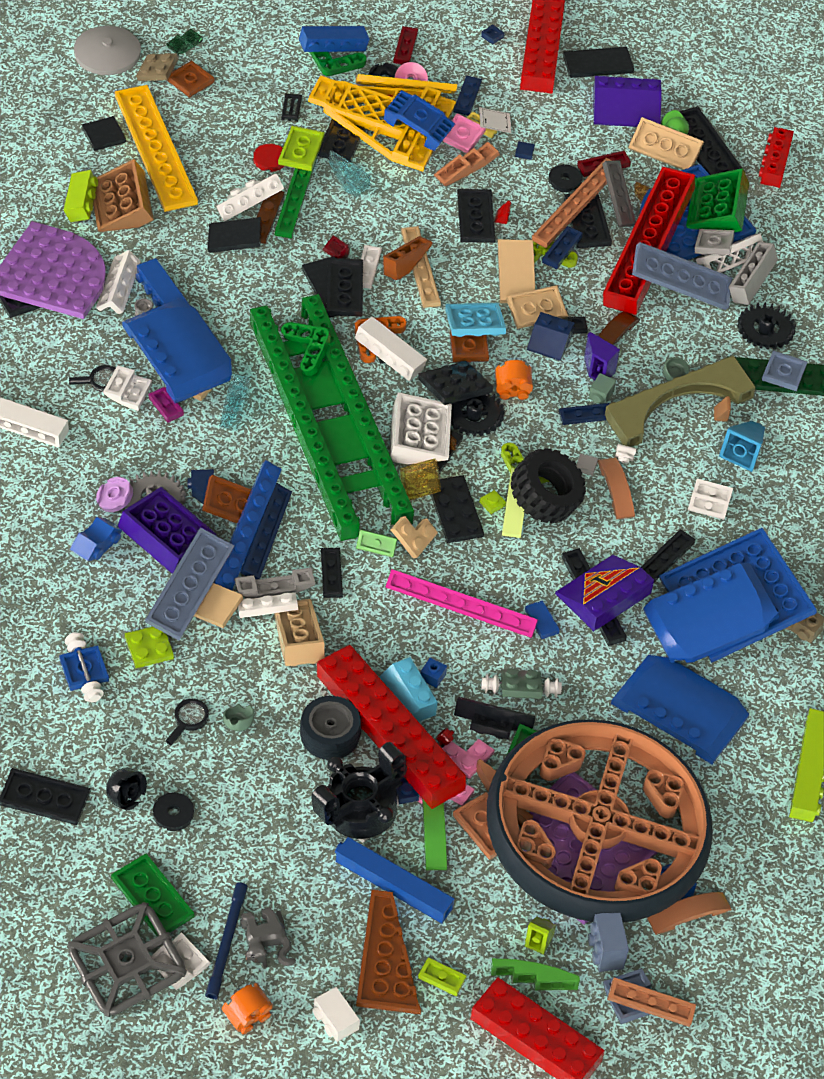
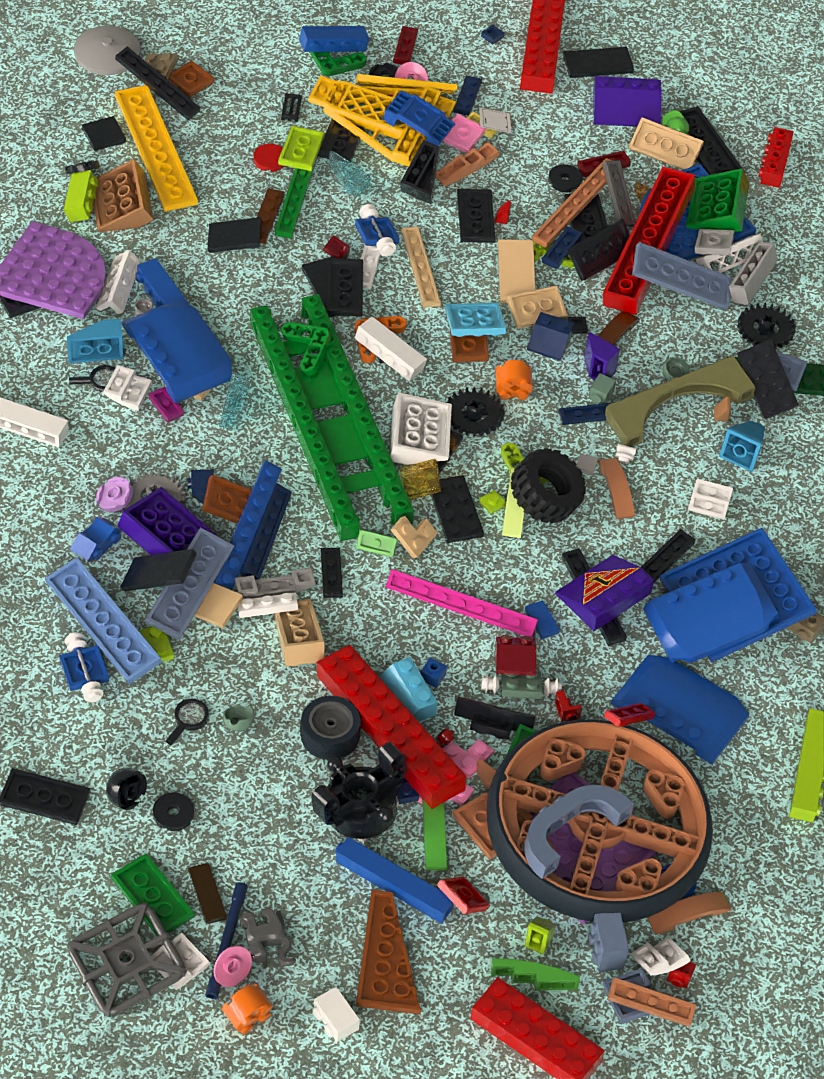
(84, 166): none -> black tile
(96, 342): none -> dark azure slope
(103, 620): none -> medium blue plate
(157, 83): none -> black plate
(158, 570): none -> black tile
(183, 43): clear green slope -> none
(207, 893): none -> dark brown tile
(232, 966): none -> bright pink dish
(248, 196): white bracket -> none
(377, 230): none -> plate
(404, 259): dark orange slope -> none
(421, 173): none -> black wedge
(442, 976): lime plate -> none
(455, 382): black plate -> none
(463, 895): none -> red tile
(515, 655): none -> dark red slope
(524, 150): dark blue tile -> none
(564, 708): none -> red bracket
(588, 798): none -> sand blue arch
(599, 249): none -> black plate
(629, 714): none -> red tile
(661, 958): none -> white slope
(682, 976): none -> red bracket
(769, 378): none -> black plate

